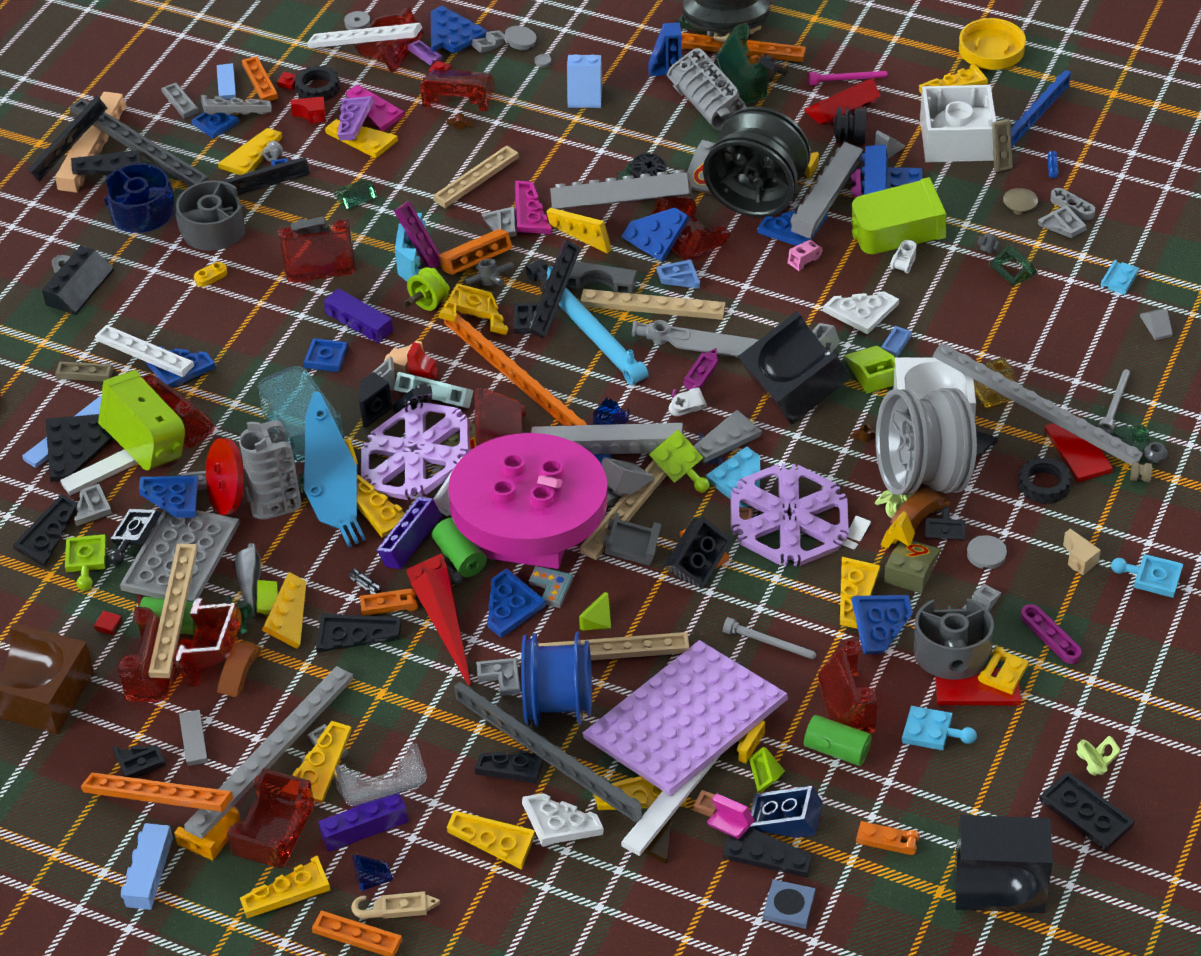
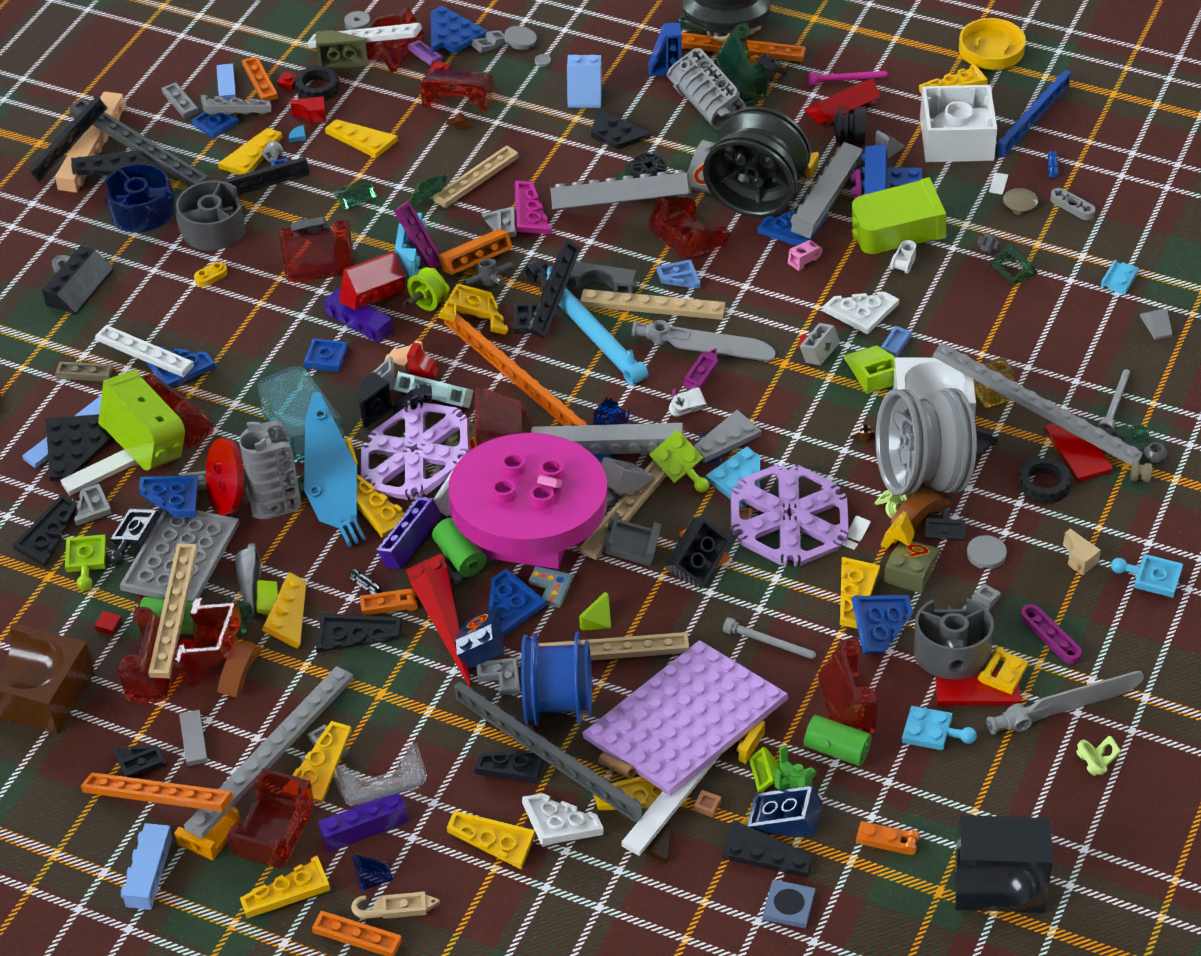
(297, 134): none -> dark azure tile
(340, 49): none -> olive slope
(353, 116): medium lavender wing -> none
(372, 281): none -> red slope
(382, 112): dark pink wing -> none
(426, 189): none -> clear green wing
(480, 638): none -> dark blue slope
(581, 227): yellow wing -> none
(616, 131): none -> black wing
(616, 765): none -> medium nougat piece
(657, 232): blue plate -> none
(730, 816): dark pink panel -> none
(793, 368): black piece -> none
(793, 776): none -> bright green piece
(998, 183): none -> white sticker
(1002, 145): dark tan tile -> none
(1021, 717): none -> light grey piece
(1063, 222): light grey wing -> none
(1086, 811): black plate -> none

